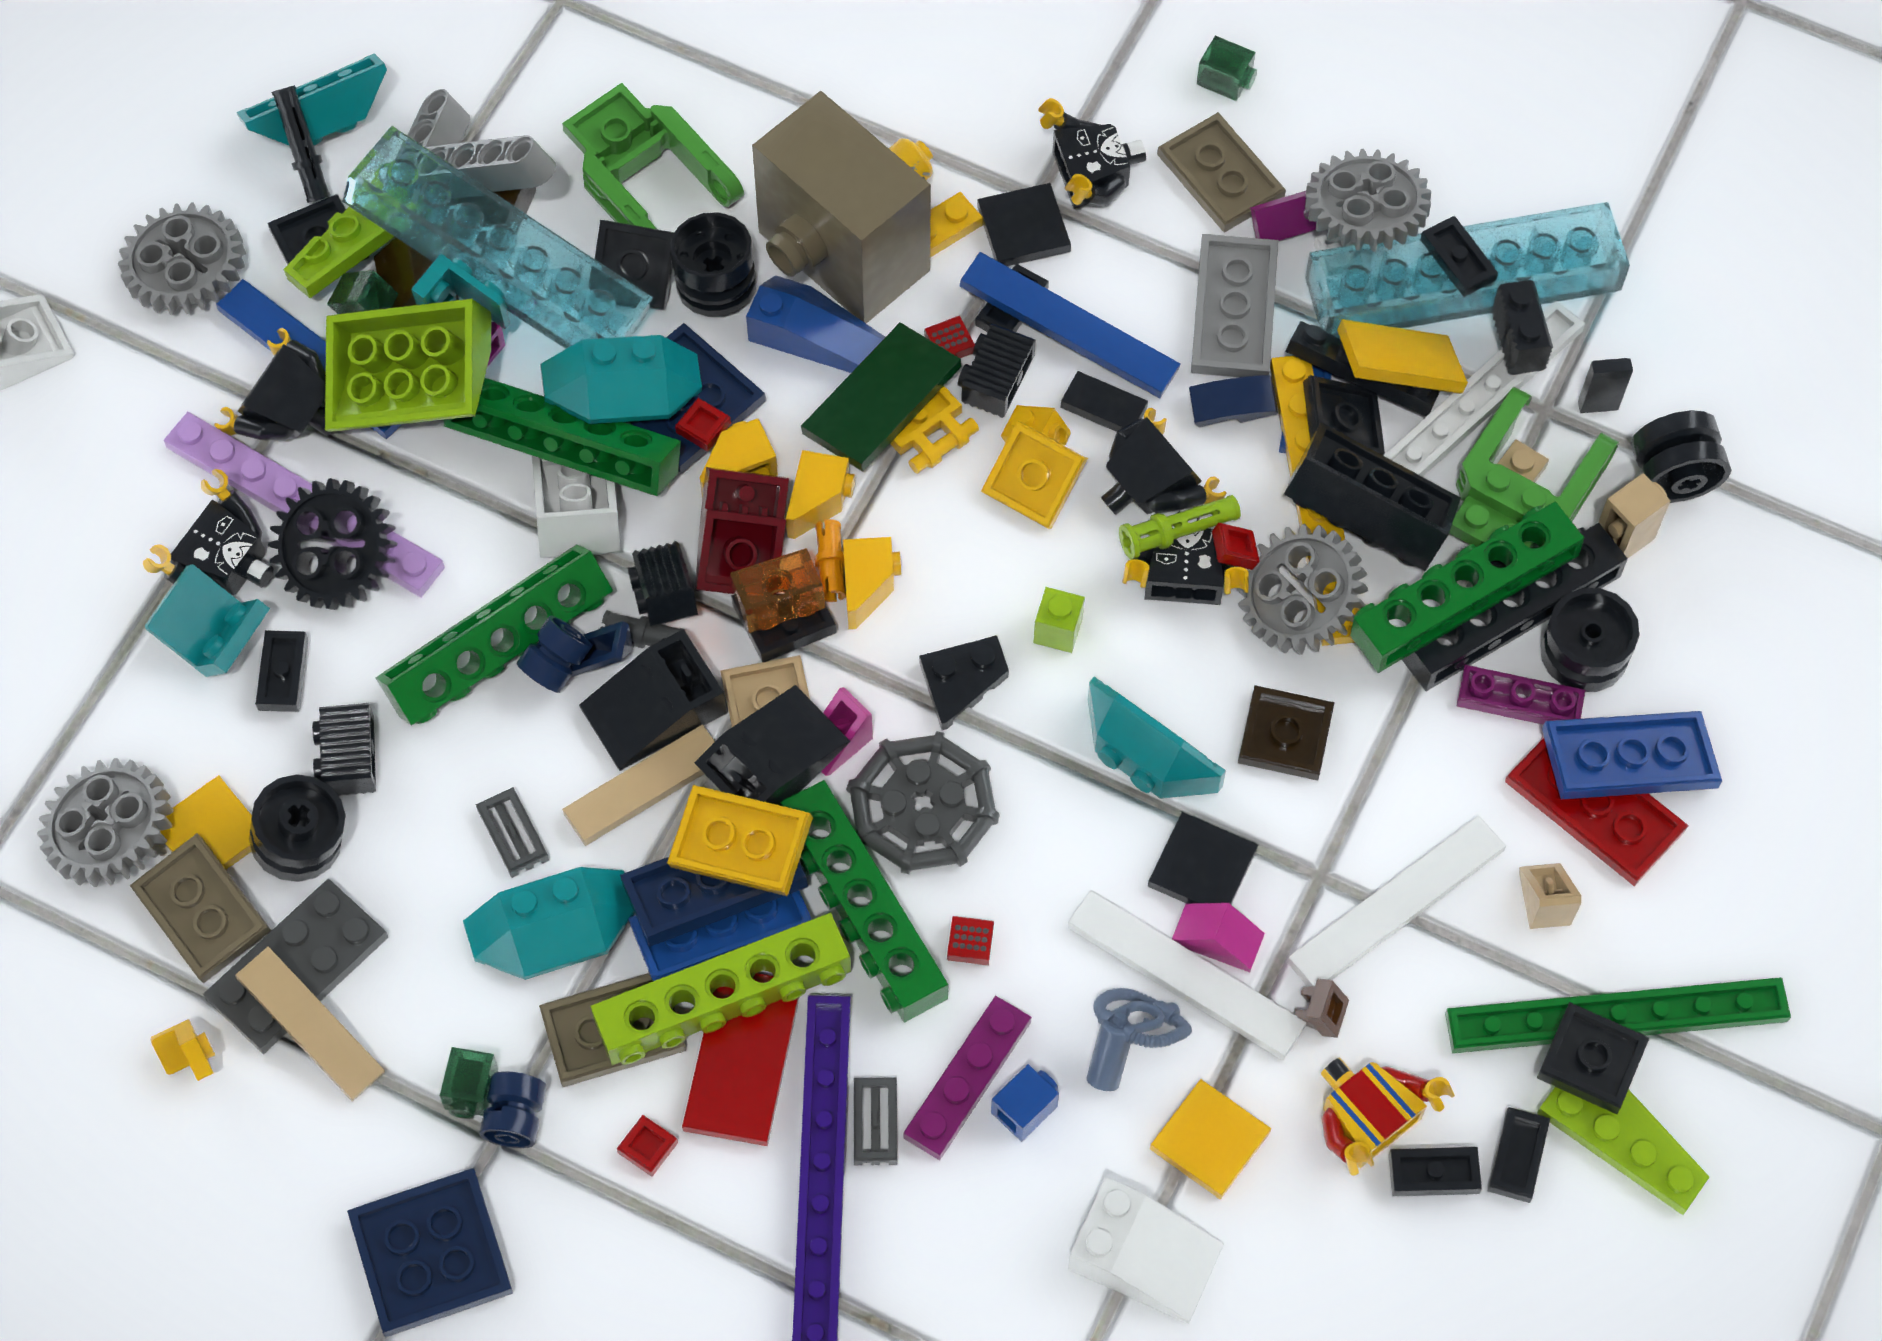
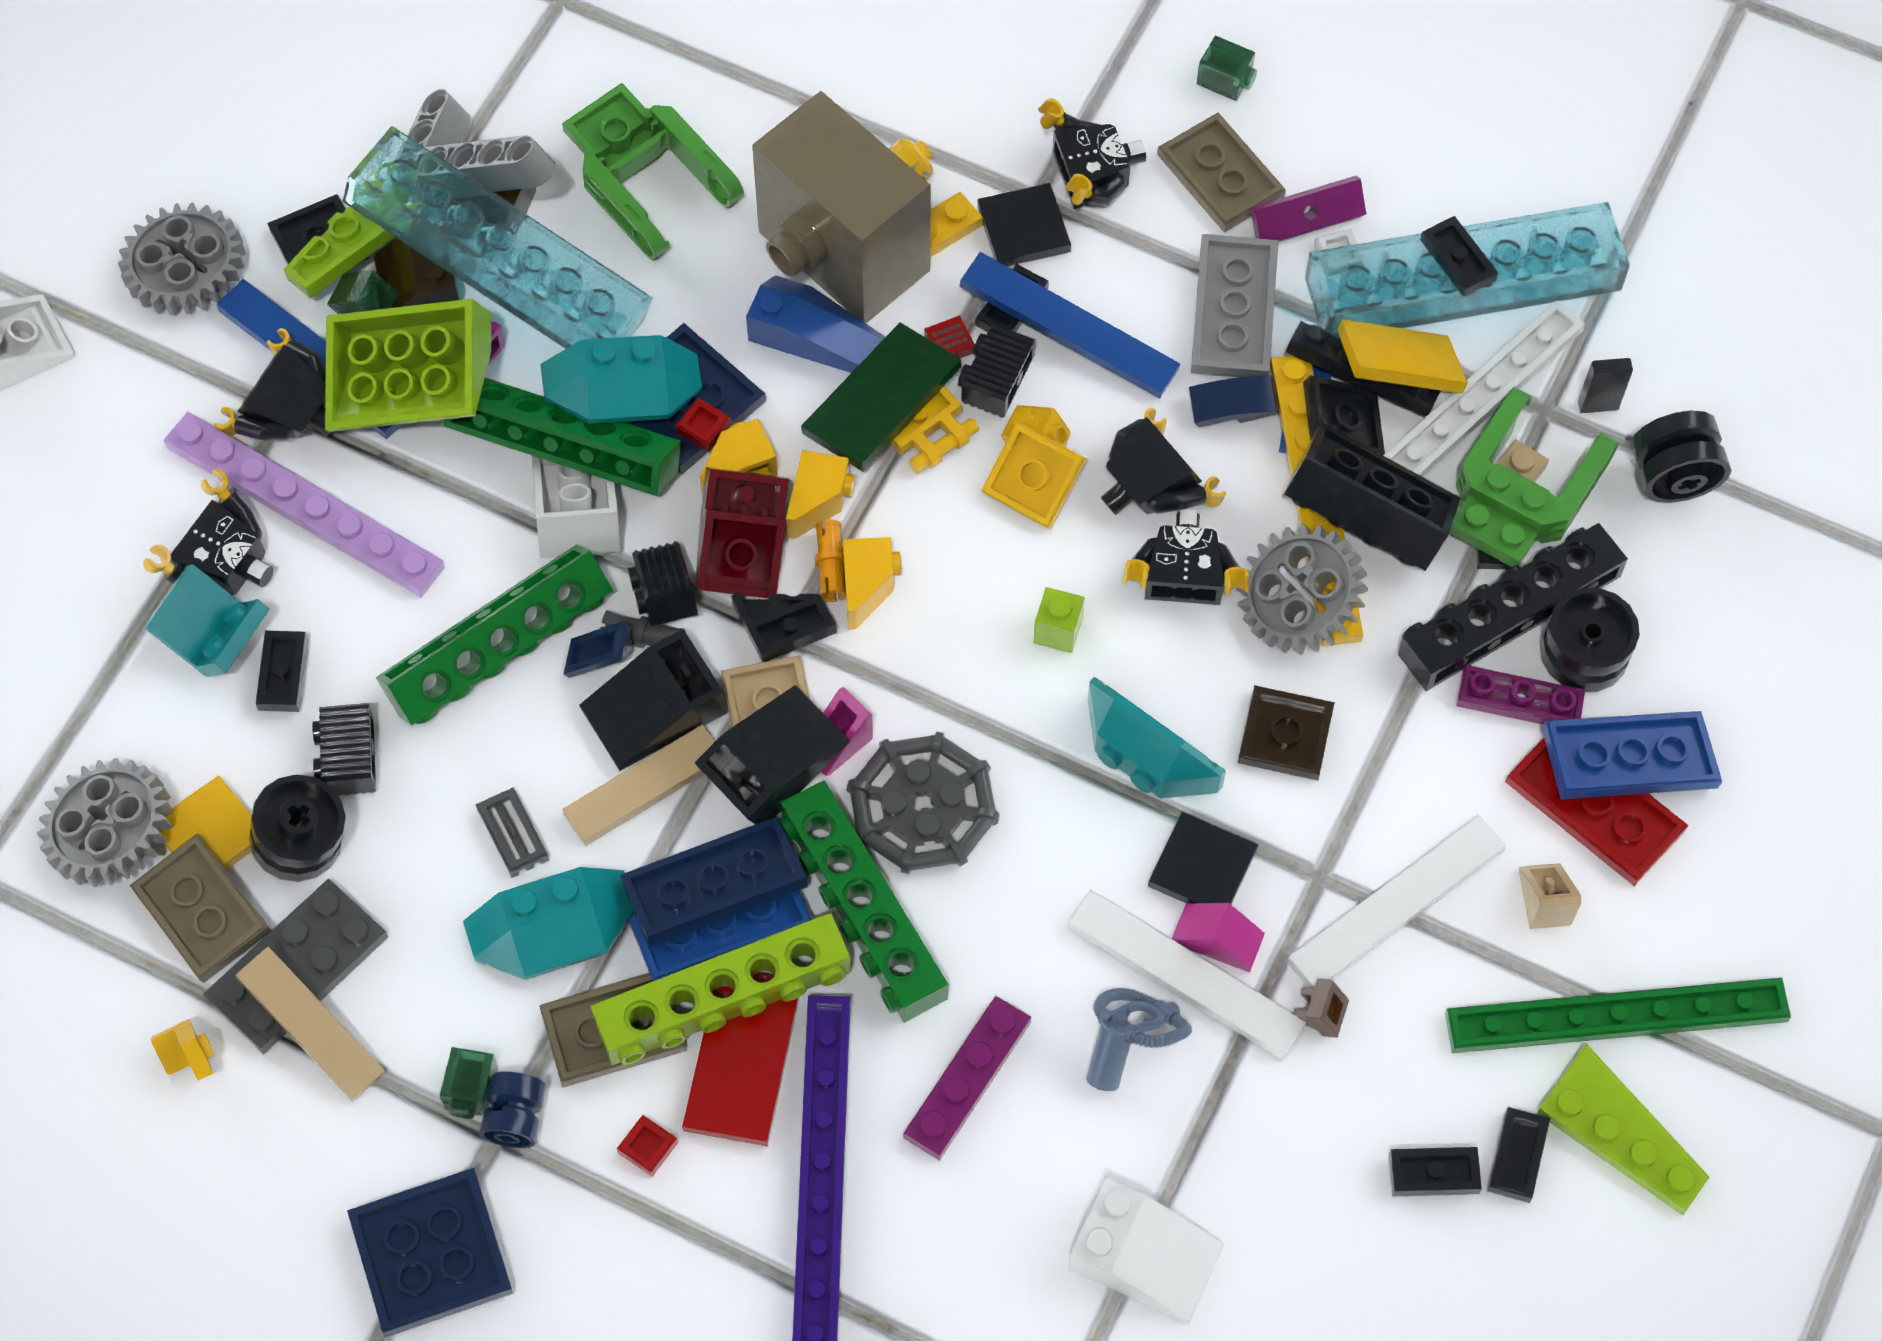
(301, 144): black pin -> none
(328, 103): teal wedge -> none
(333, 507): black gear -> none
(454, 277): teal bracket -> none
(557, 650): dark blue wheel -> none
(638, 256): black tile -> none
(713, 264): black wheel -> none
(740, 840): yellow tile -> none
(790, 574): clear orange brick -> none
(875, 1157): dark grey tile -> none
(962, 676): black wing -> none
(970, 940): red tile -> none
(1025, 1101): blue brick -> none
(1102, 402): black tile -> none
(1160, 527): lime pin -> none
(1210, 1139): yellow tile -> none
(1235, 546): red tile -> none
(1368, 200): light grey gear -> none
(1374, 1109): torso -> none
(1387, 644): green brick -> none
(1521, 327): black brick -> none
(1593, 1058): black tile -> none
(1635, 514): tan brick -> none

